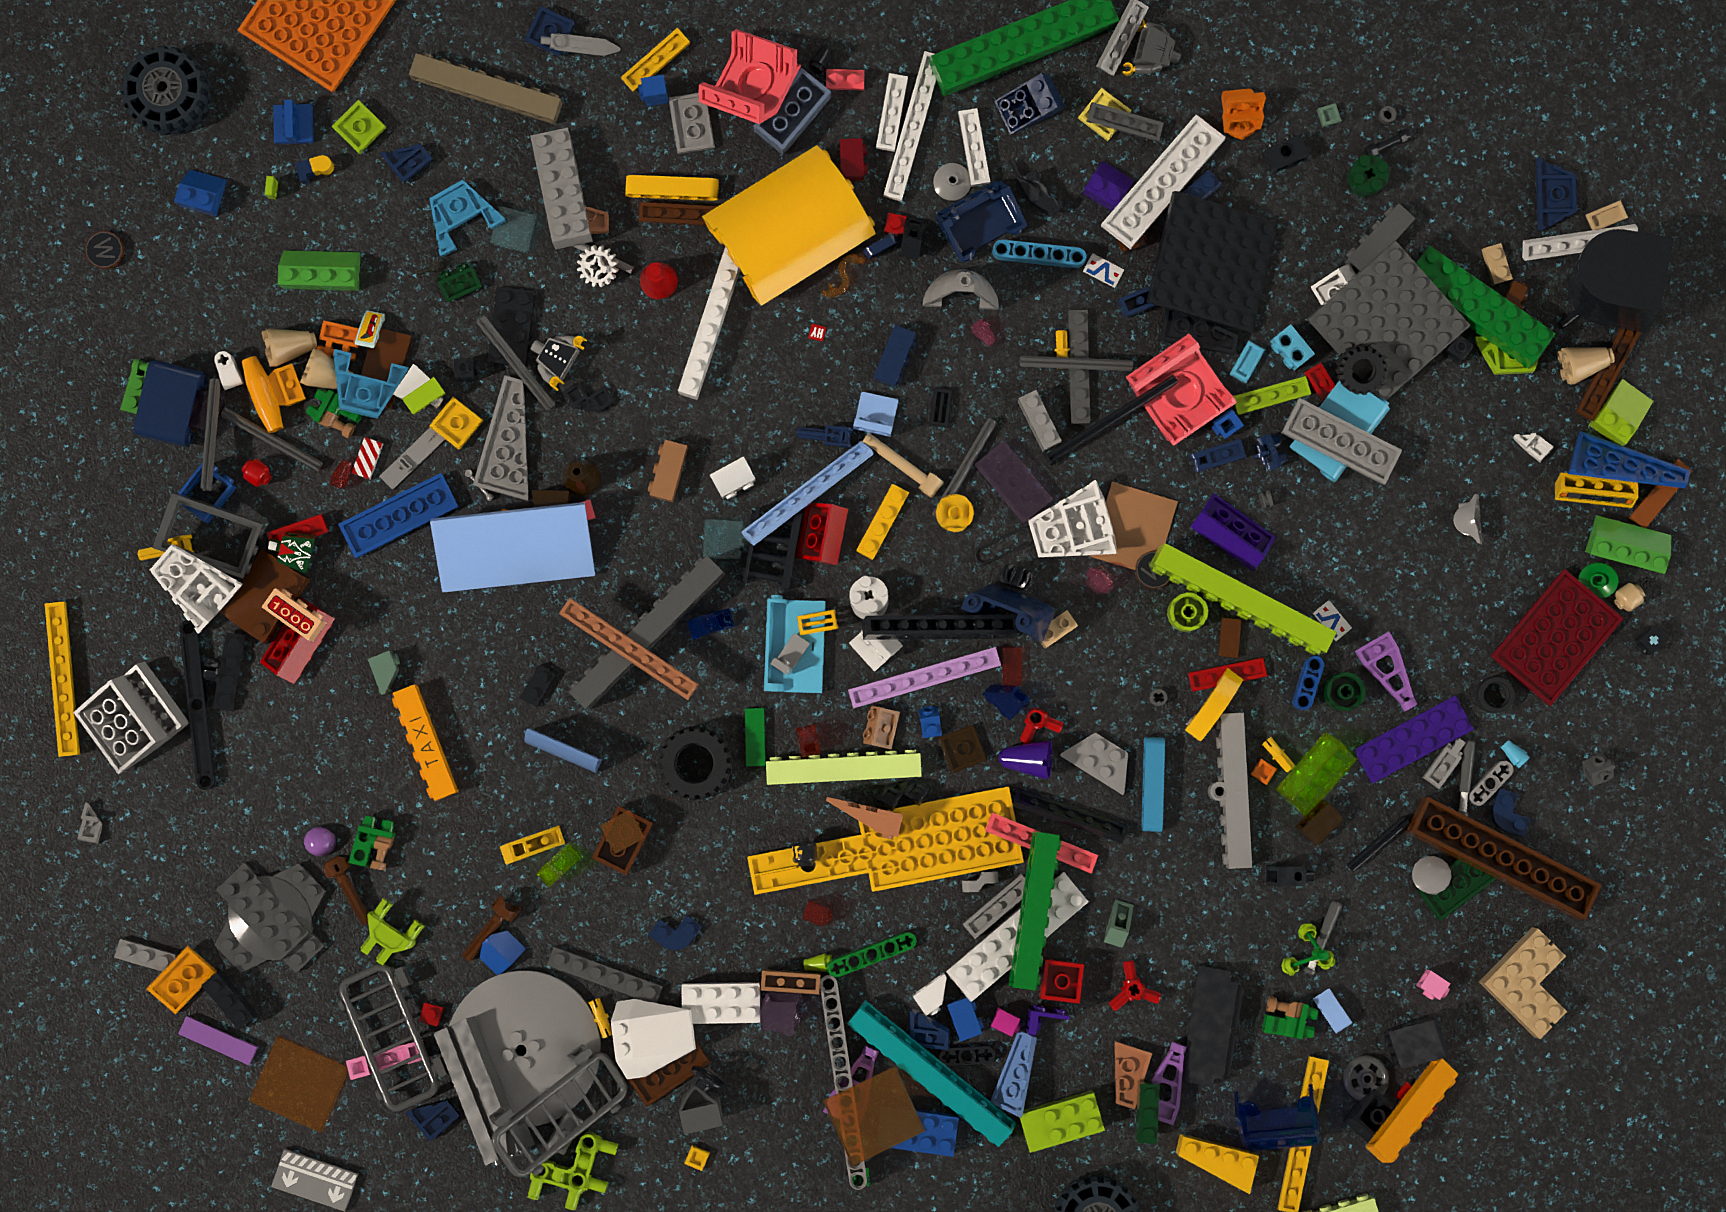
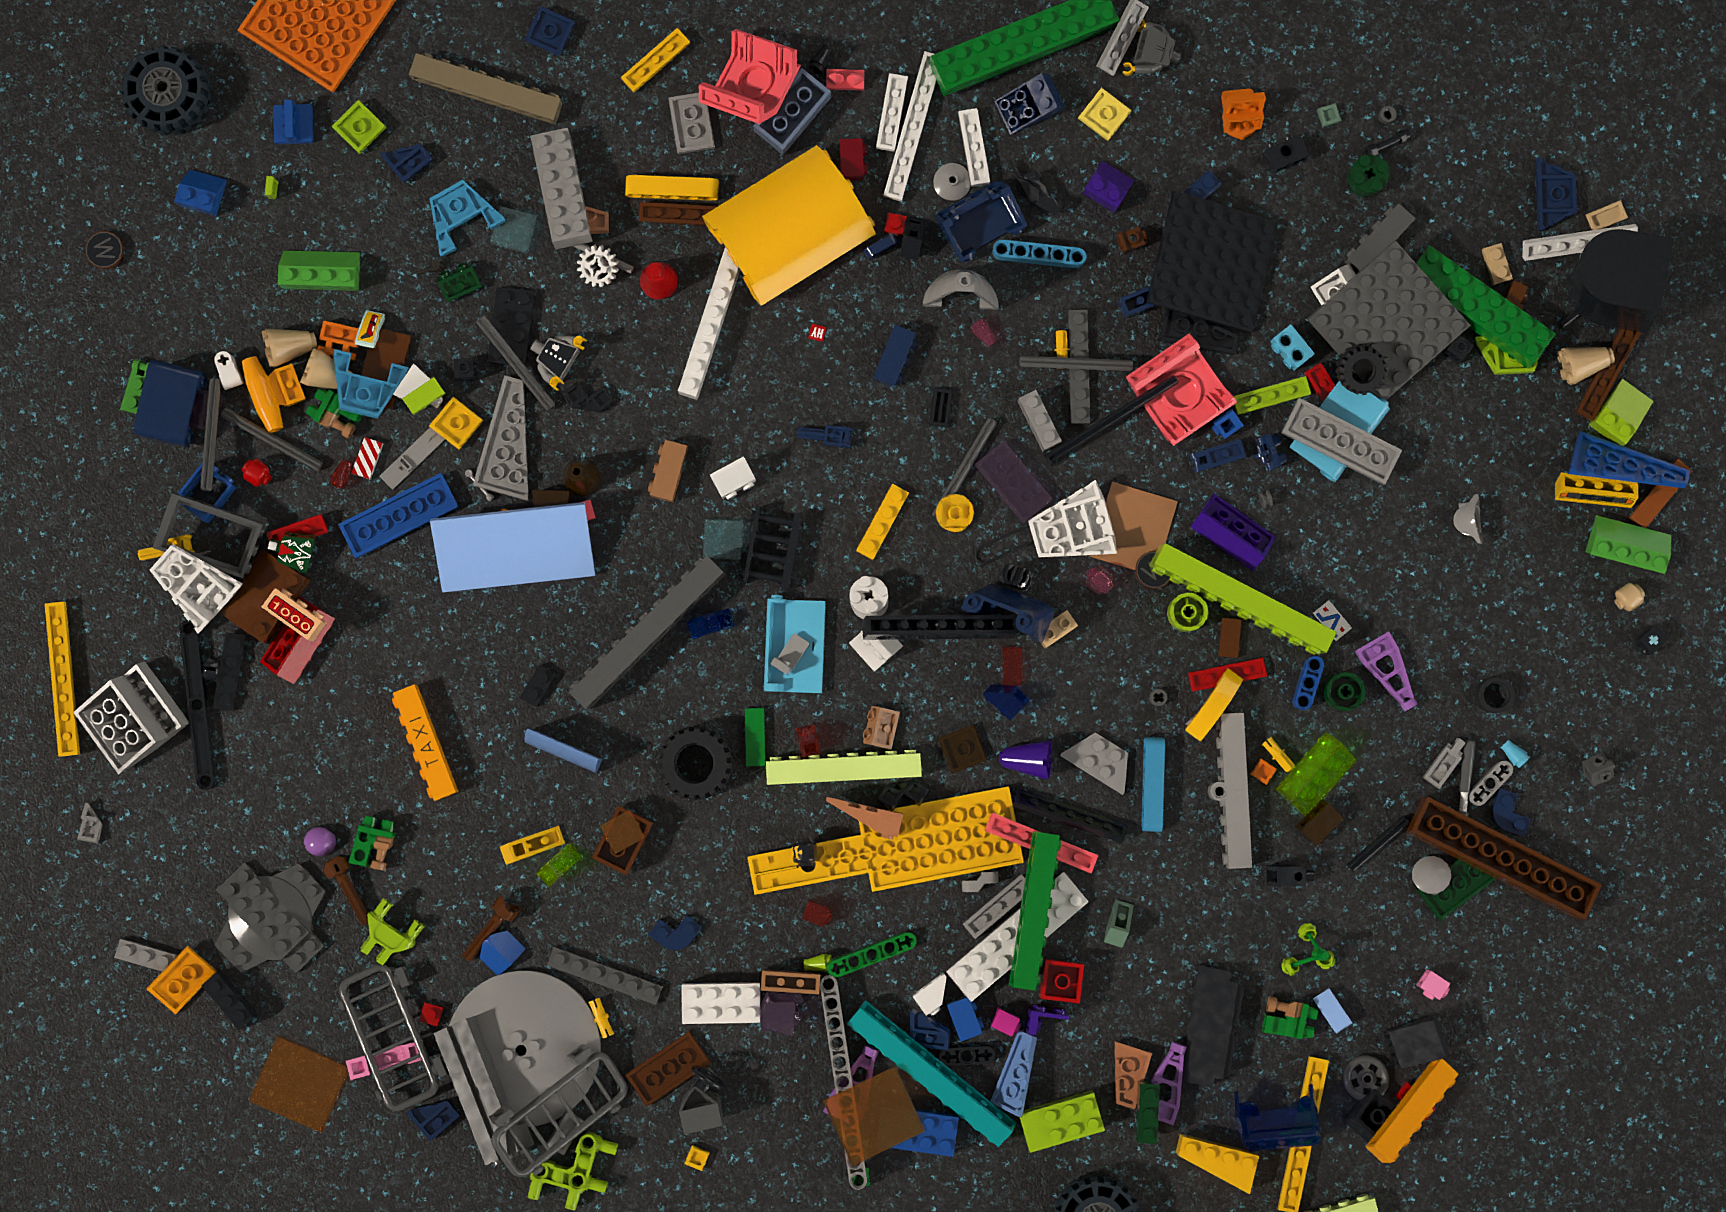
(218, 1040): medium lavender tile -> none
(313, 167): leg -> none
(315, 1180): light grey tile -> none
(385, 670): sand green slope -> none
(580, 44): light grey piece -> none
(629, 649): nougat tile -> none
(650, 1036): white wedge -> none
(653, 90): blue brick -> none
(807, 493): light blue plate -> none
(817, 630): yellow tile -> none
(821, 533): red slope -> none
(850, 258): clear orange animal -> none
(875, 414): light blue bracket -> none
(924, 677): lavender plate -> none
(928, 484): tan piece -> none
(930, 722): blue bracket -> none
(1045, 721): red axle -> none
(1103, 270): white sticker -> none
(1125, 122): dark grey plate -> none
(1142, 992): red bush -> none
(1167, 174): white plate -> none
(1247, 362): medium azure tile -> none
(1326, 929): dark grey piece -> none
(1413, 739): dark purple plate -> none
(1518, 978): tan piece -> none
(1534, 445): white slope -> none
(1556, 637): dark red plate -> none
(1603, 587): green dish -> none

